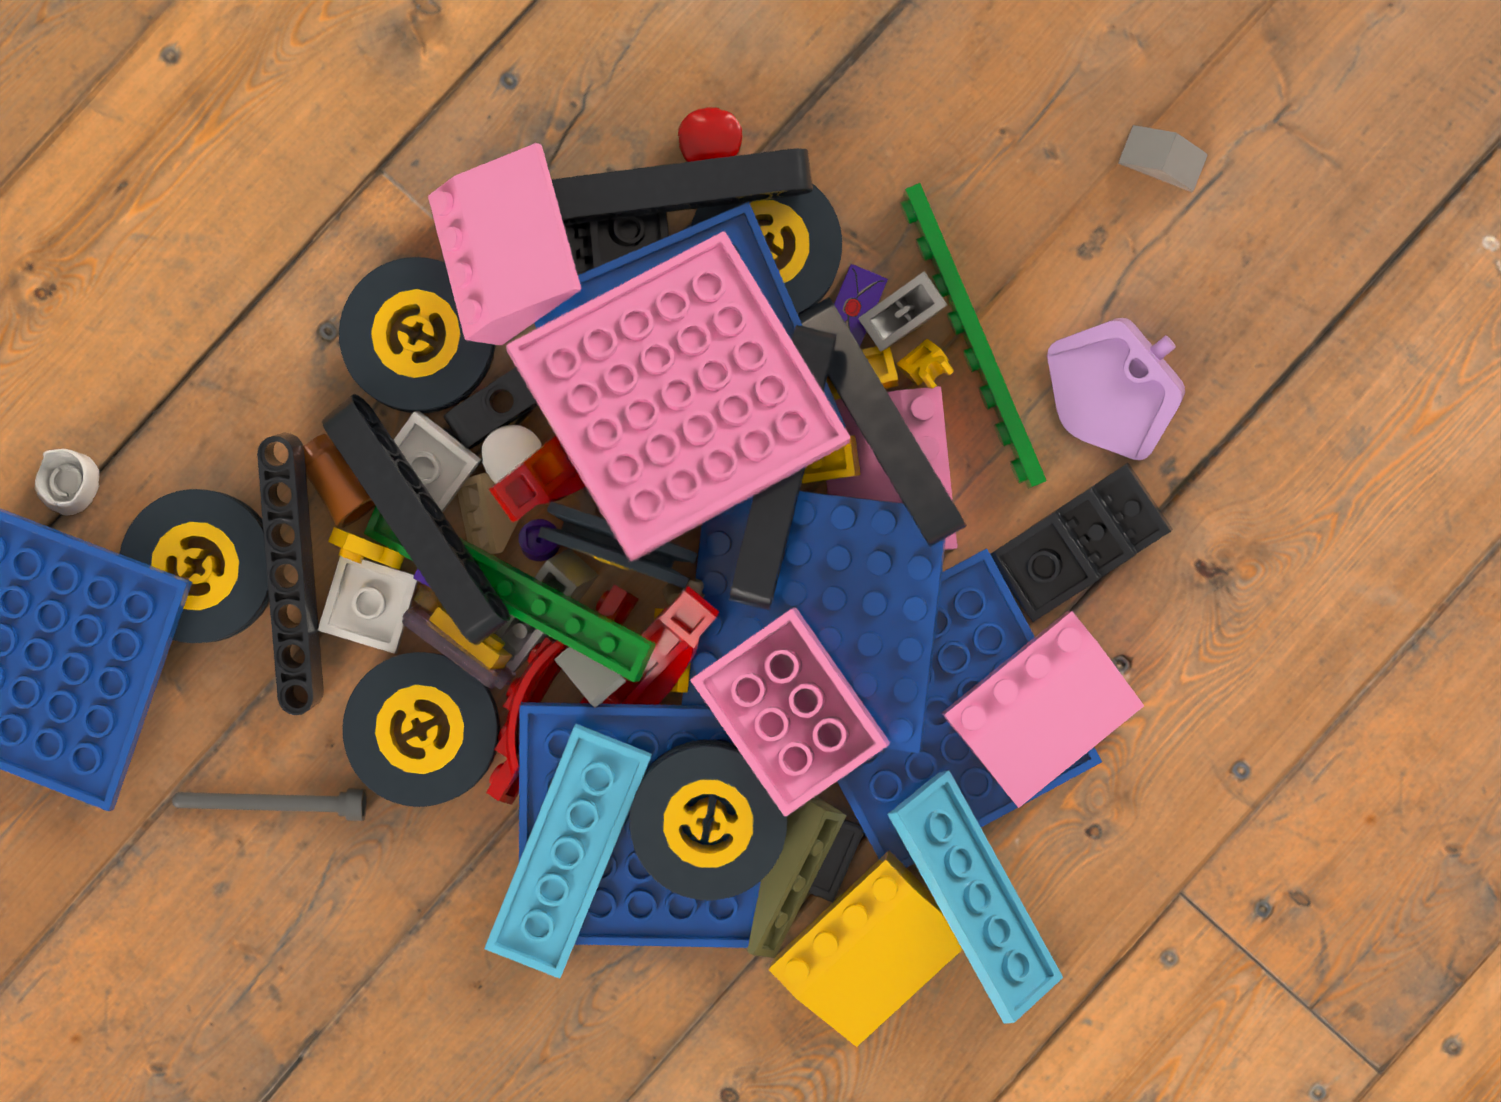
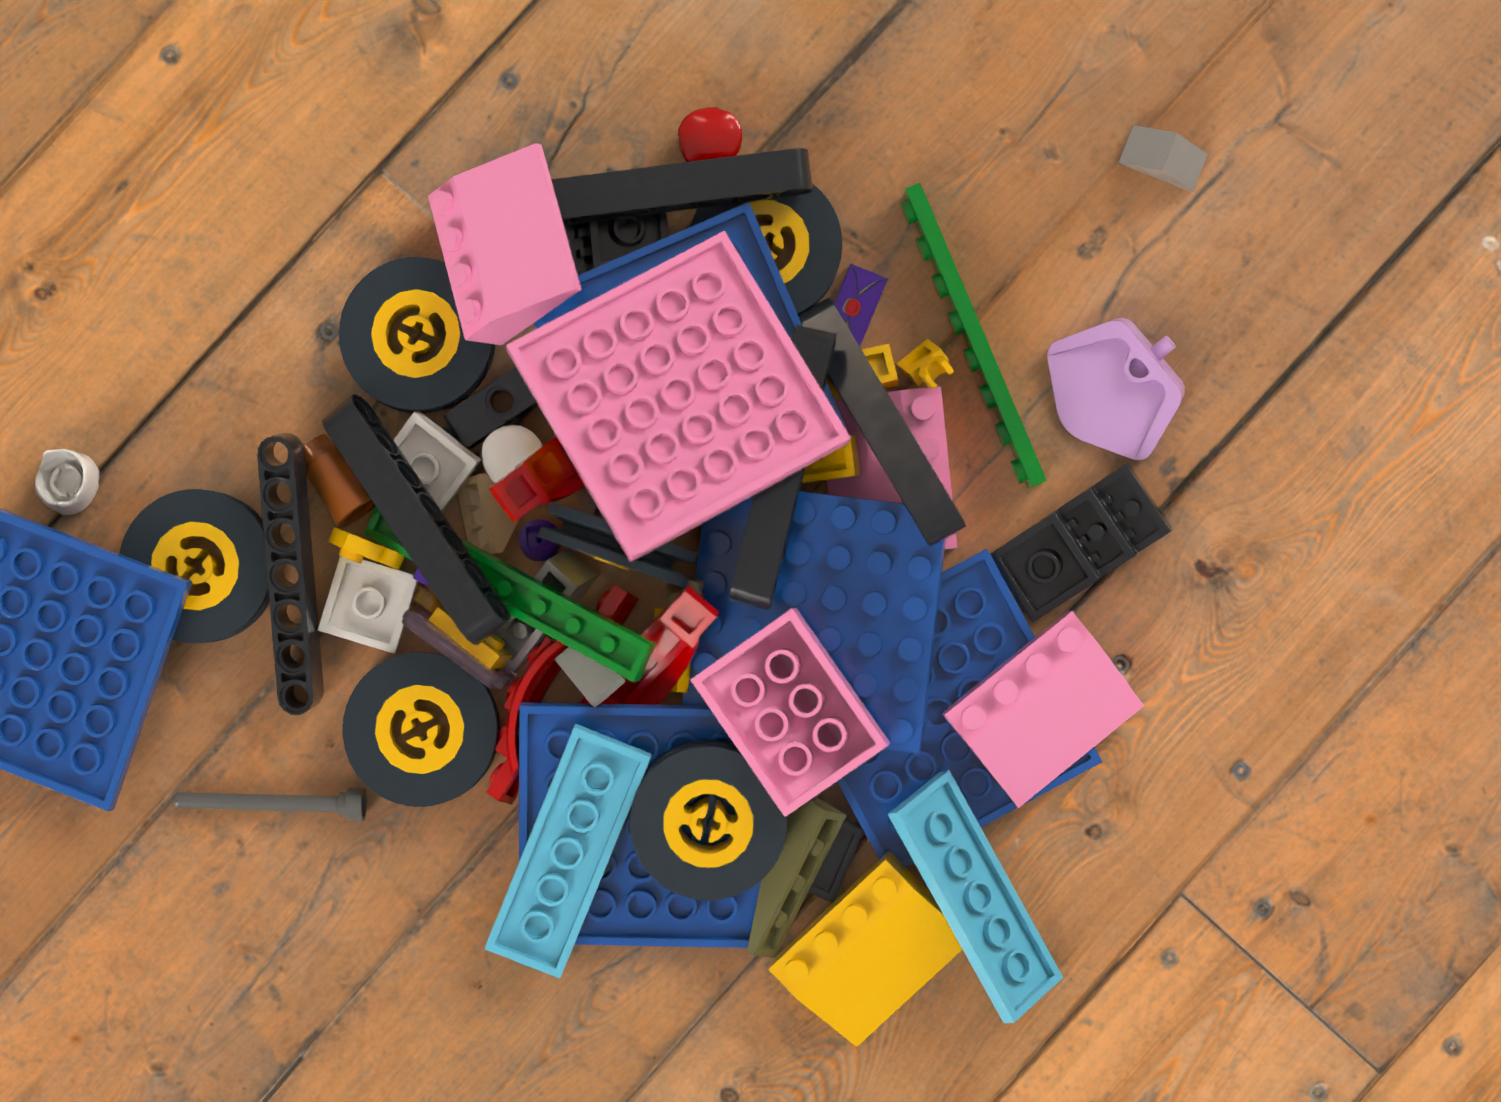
(903, 311): light grey slope -> none

